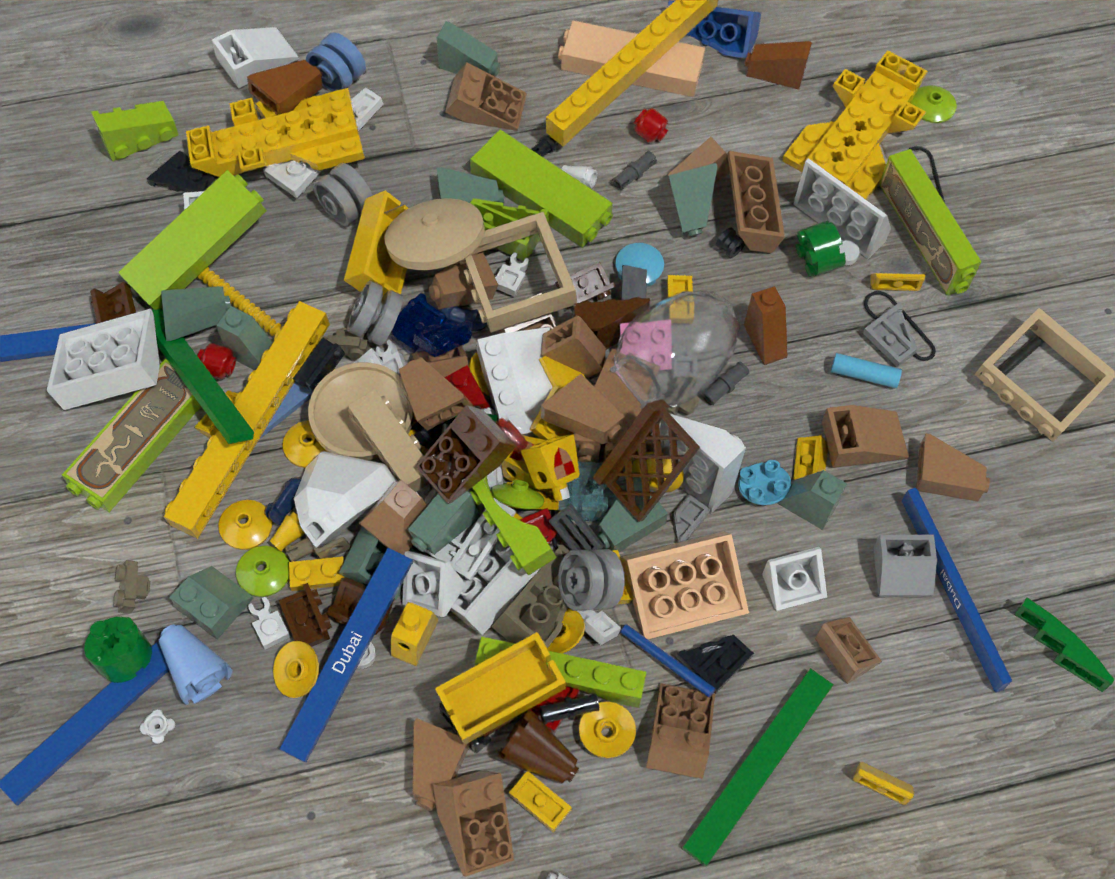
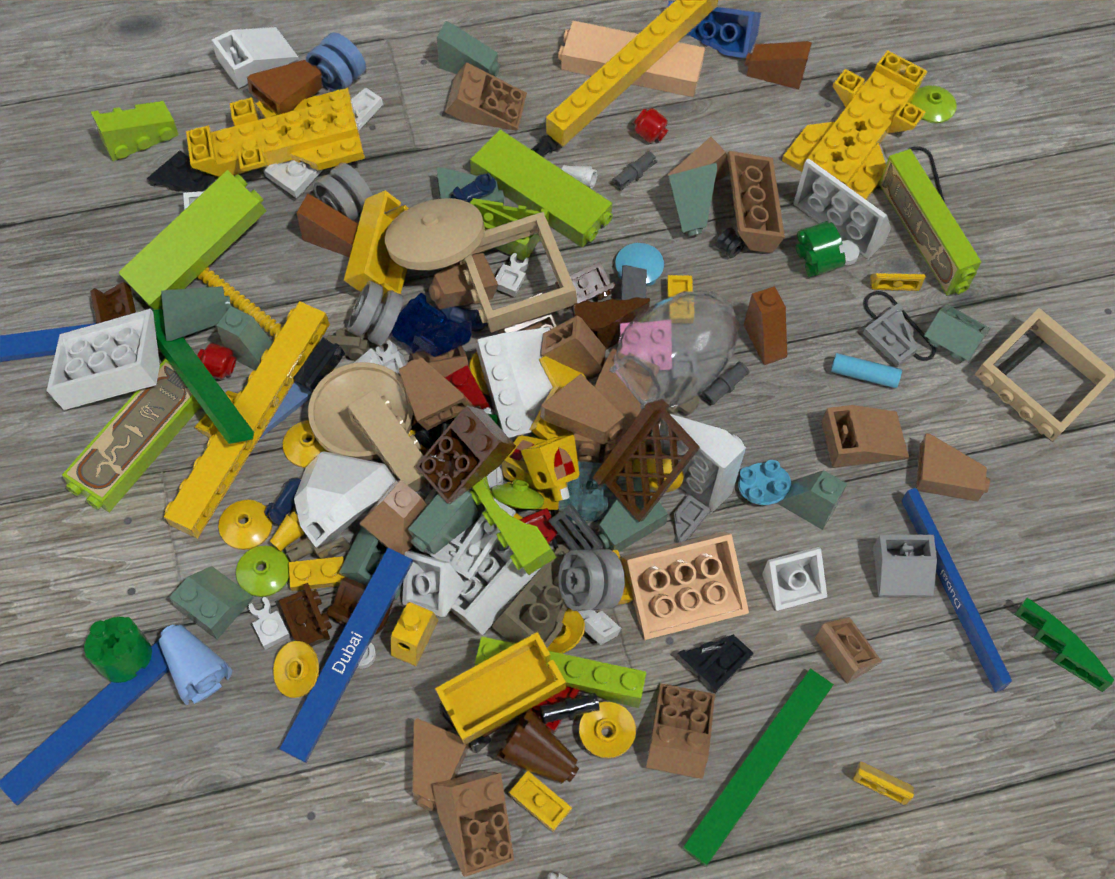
(131, 586): dark tan piece -> none
(151, 721): white plate -> none
(326, 226): none -> dark orange slope
(480, 187): none -> dark blue piece
(514, 435): clear red cone -> none
(668, 660): blue bar -> none
(810, 456): yellow slope -> none
(956, 332): none -> sand green slope

